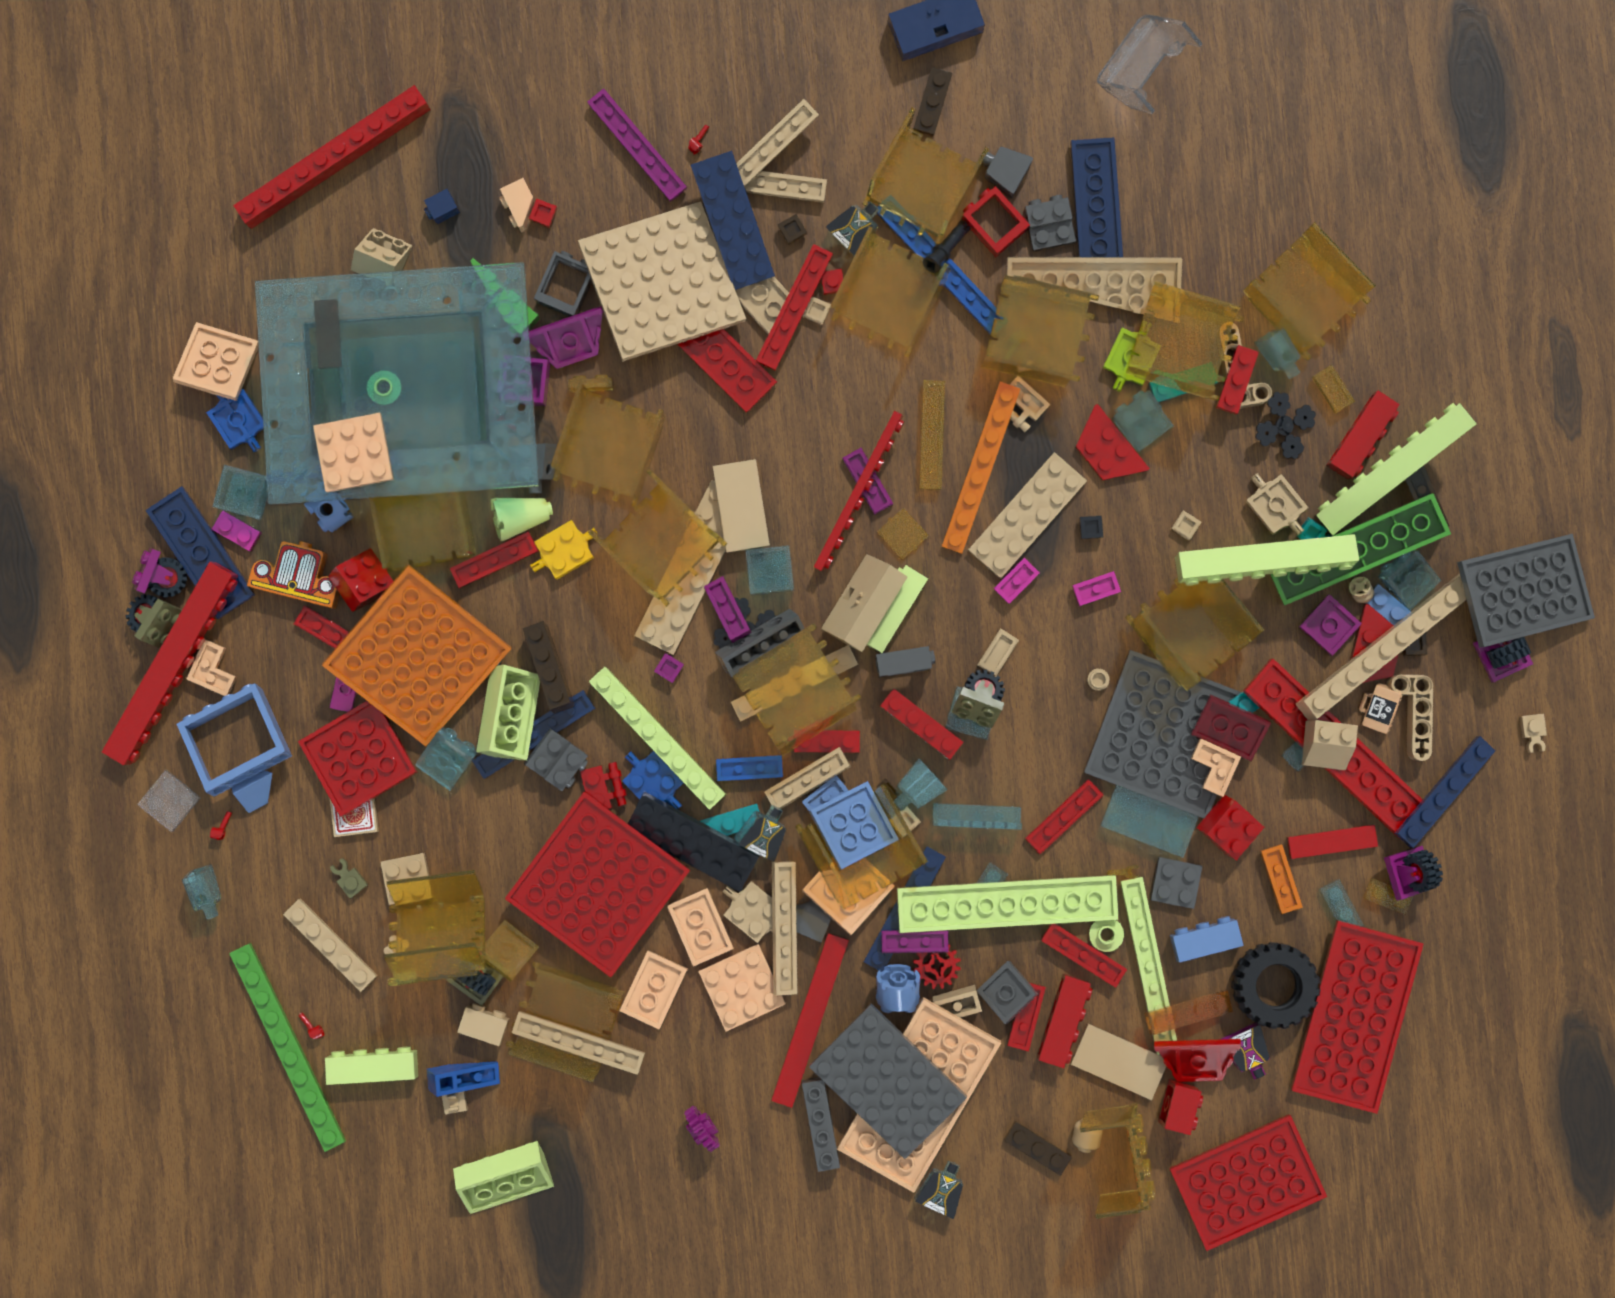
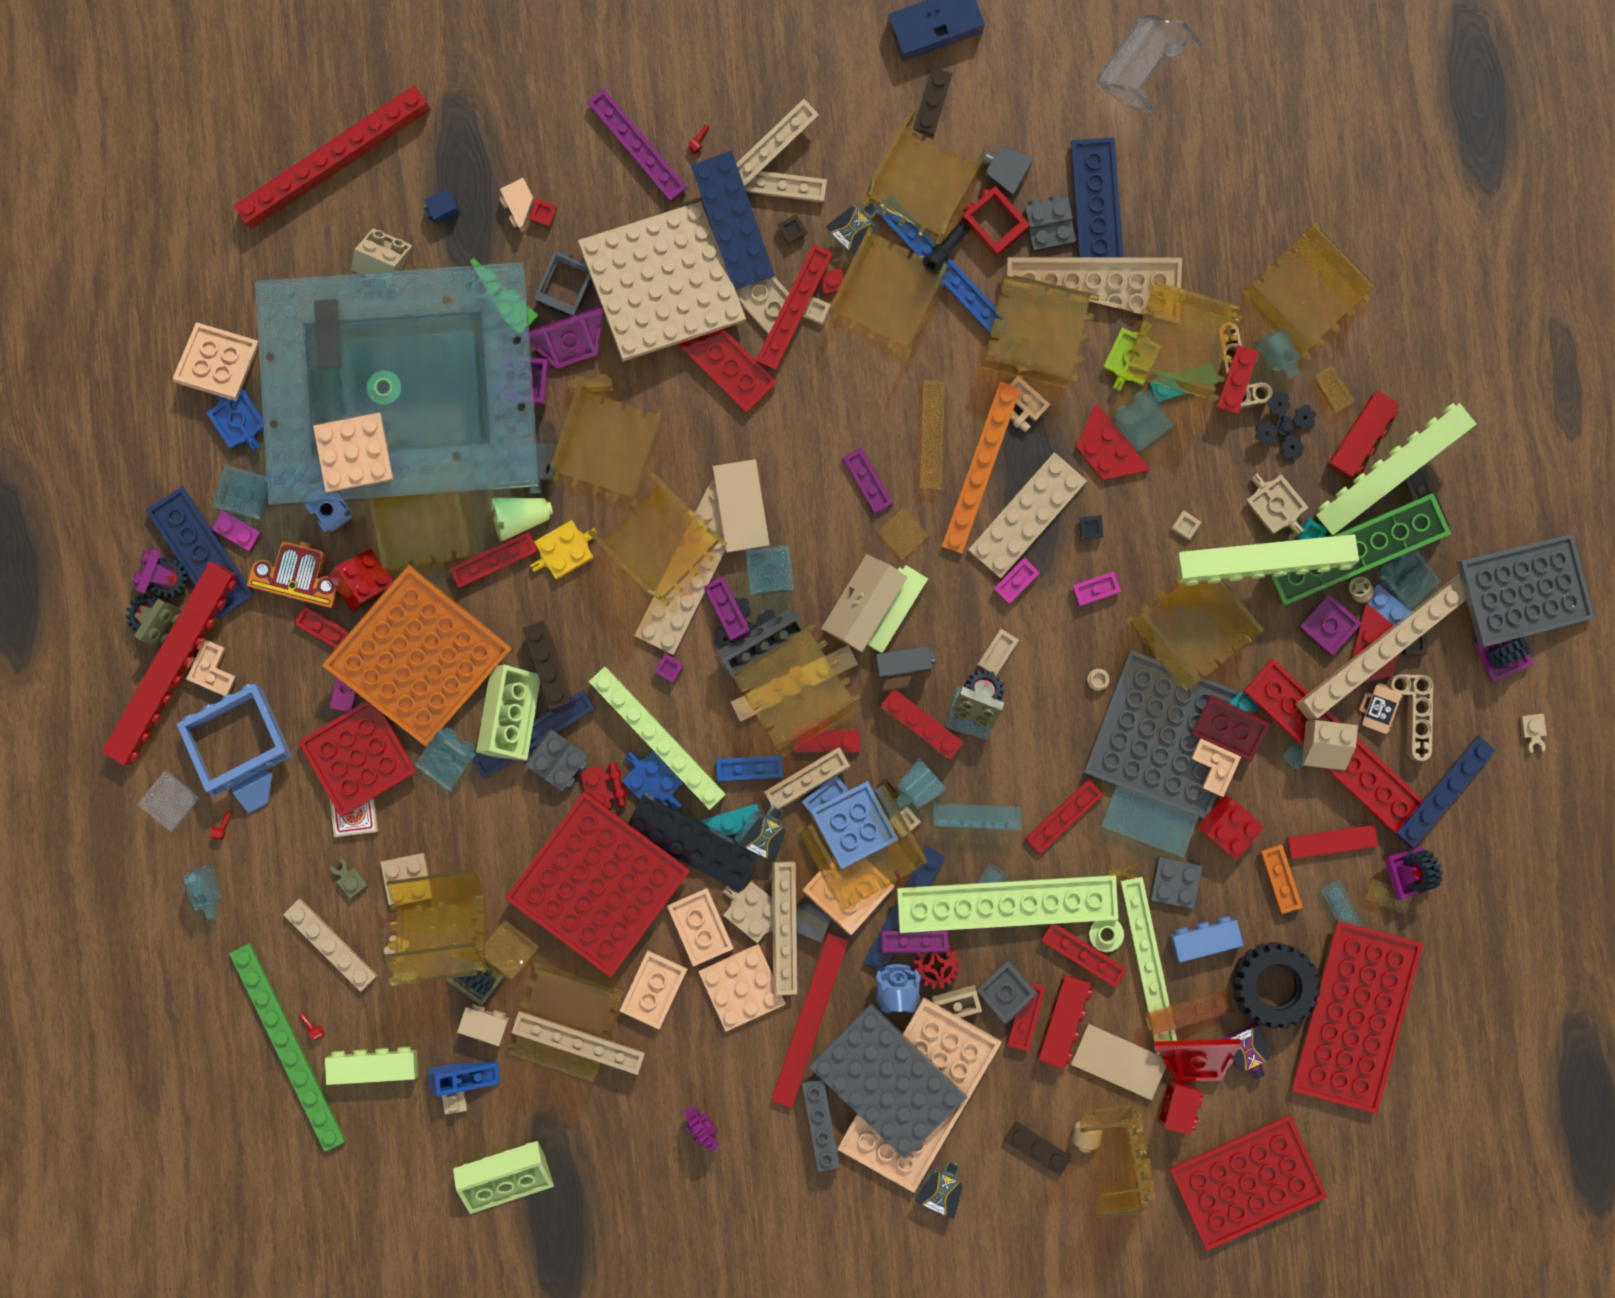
(864, 483): red plate -> none

